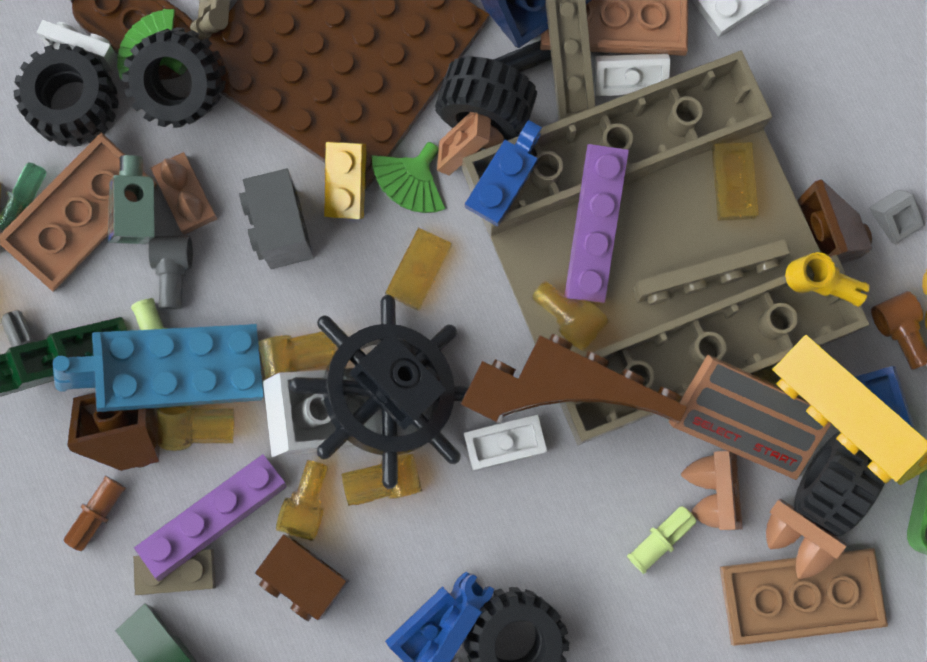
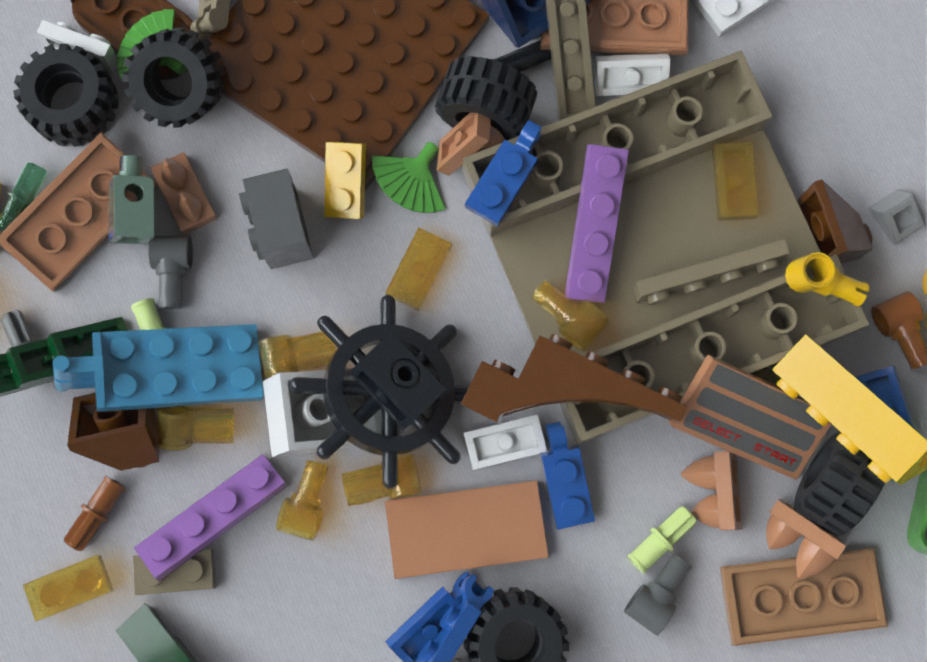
(68, 588): none -> clear yellow plate
(301, 578): reddish brown brick -> none
(466, 529): none -> nougat tile
(566, 480): none -> blue plate
(653, 603): none -> dark grey pin

